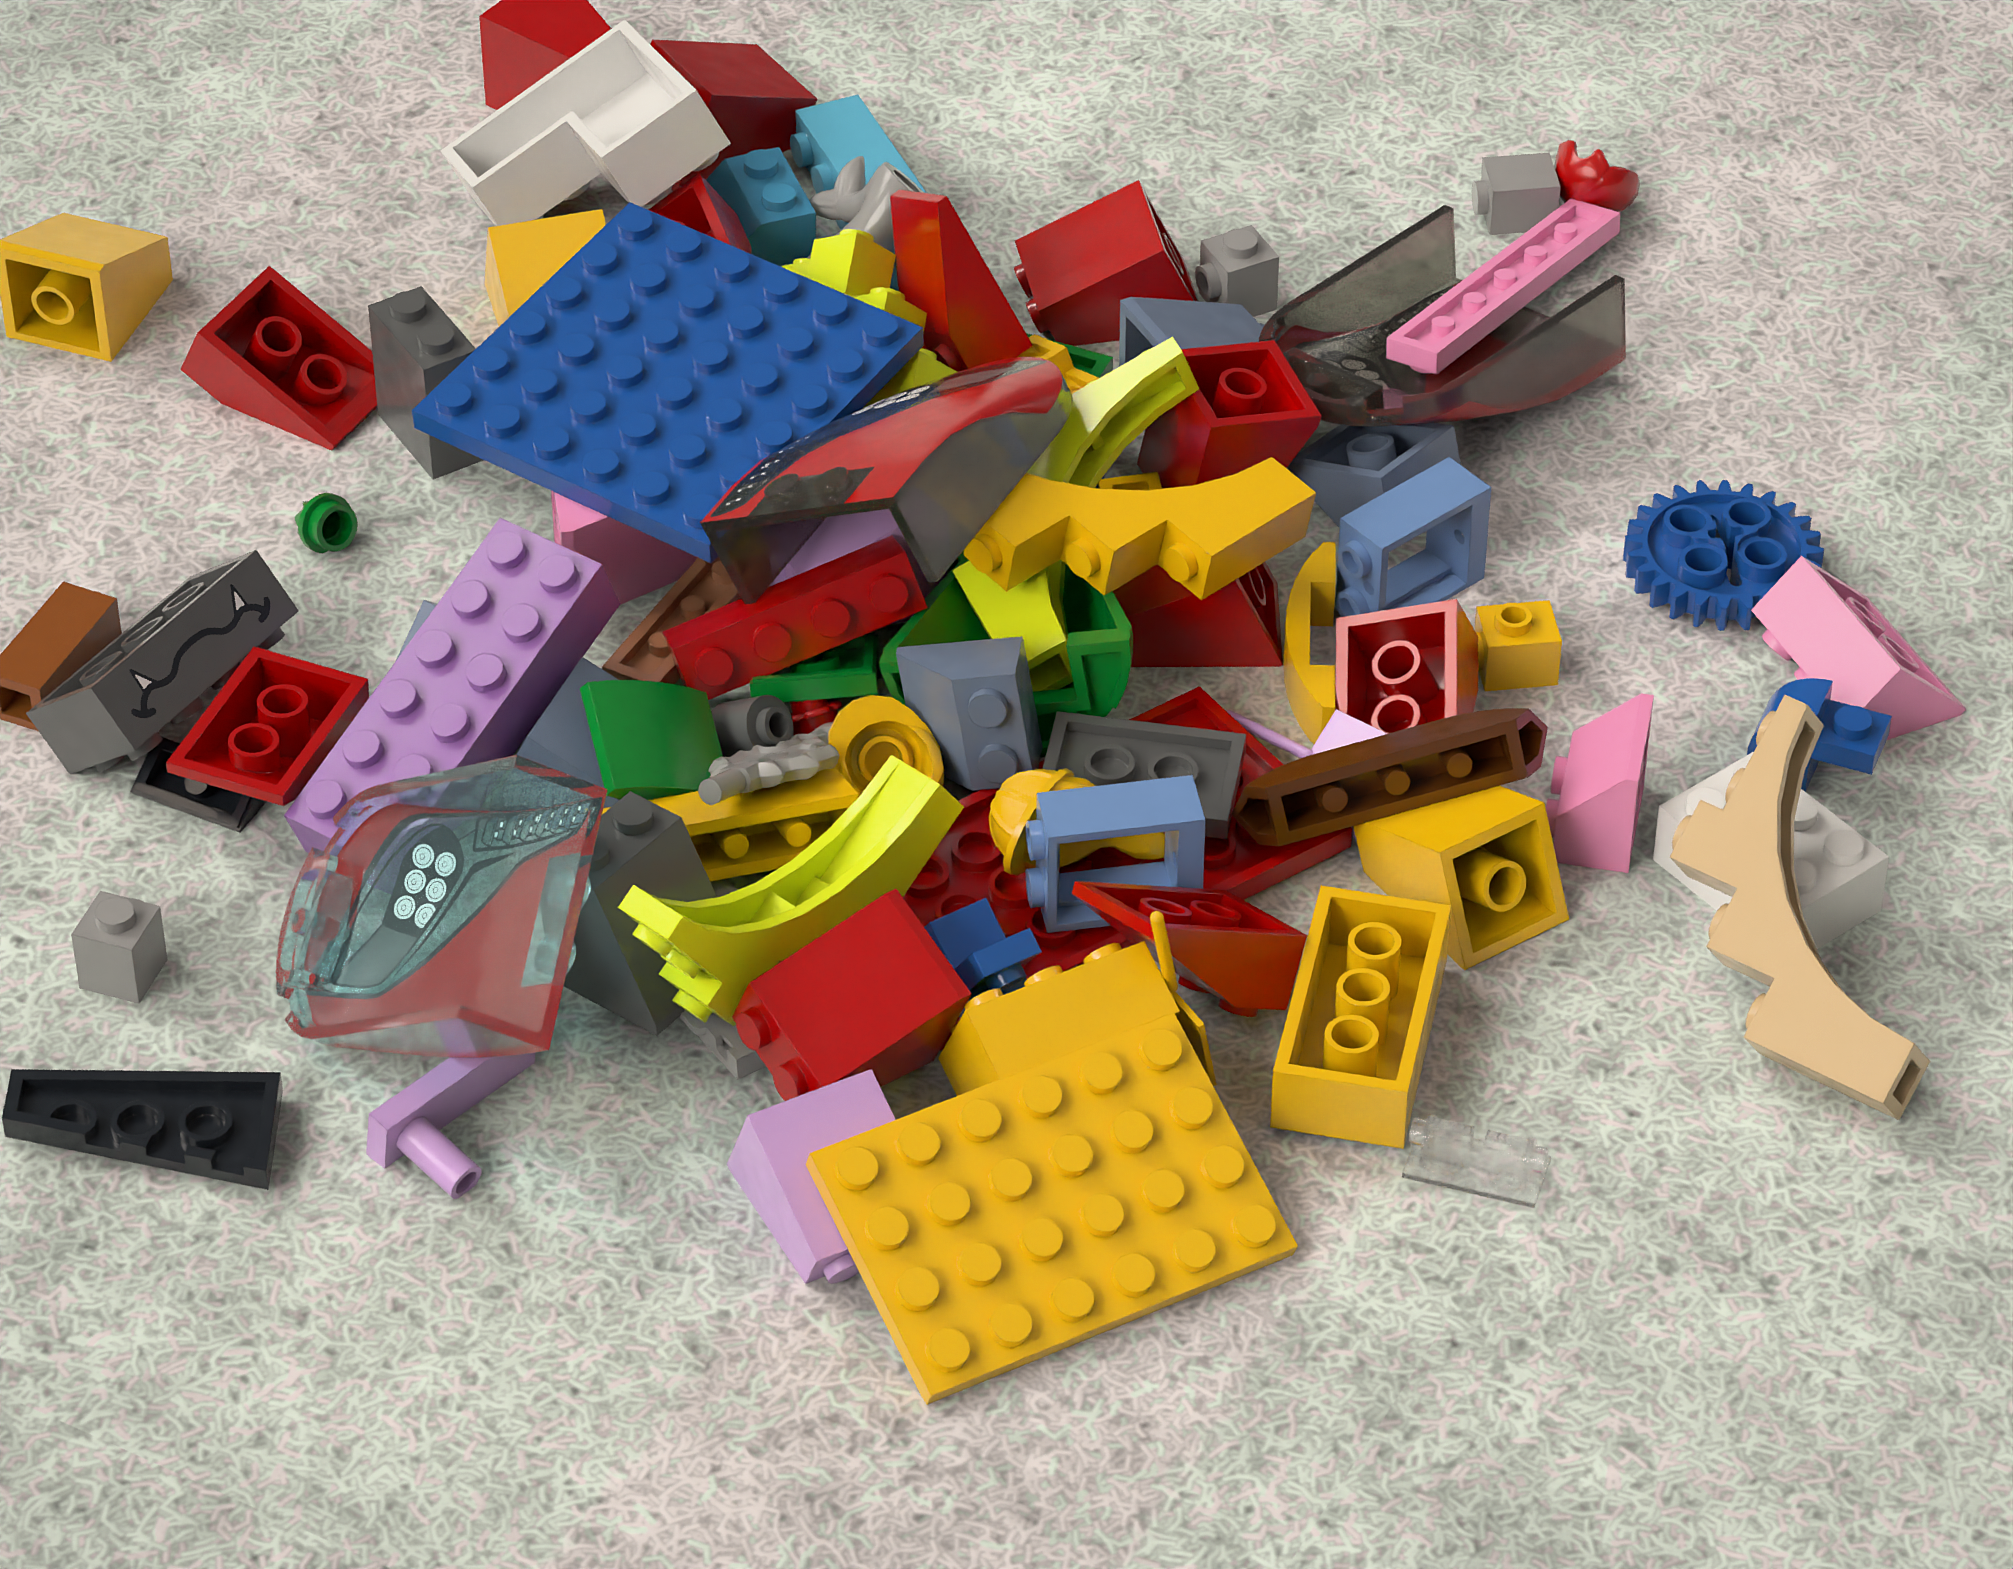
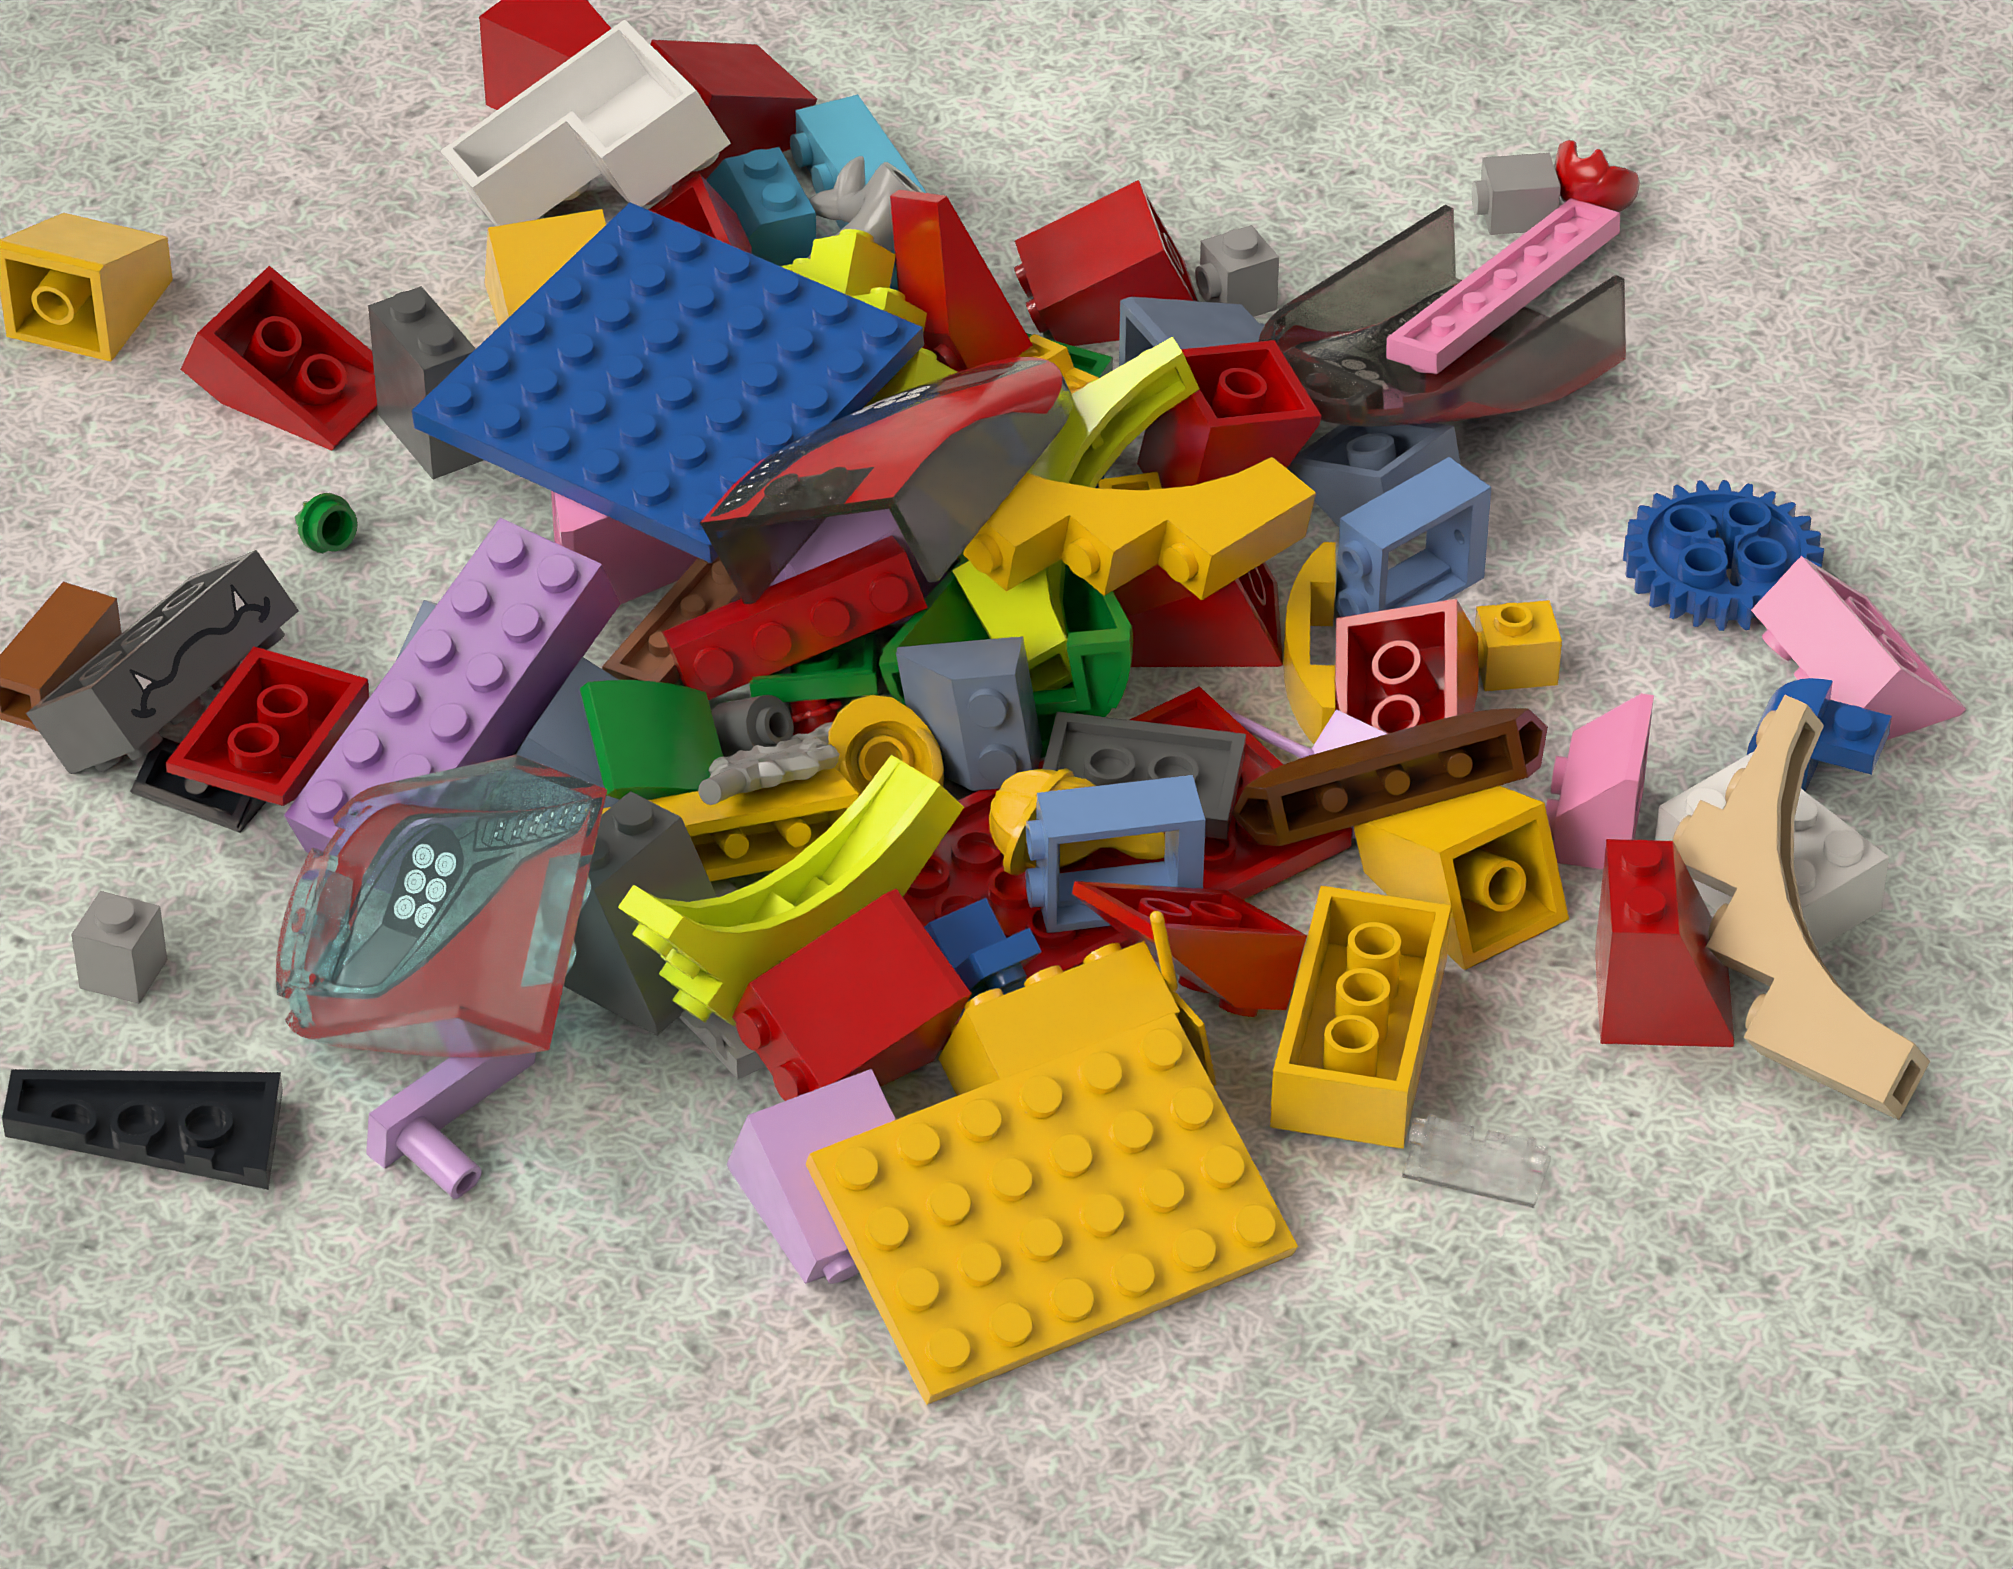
(1652, 953): none -> red slope

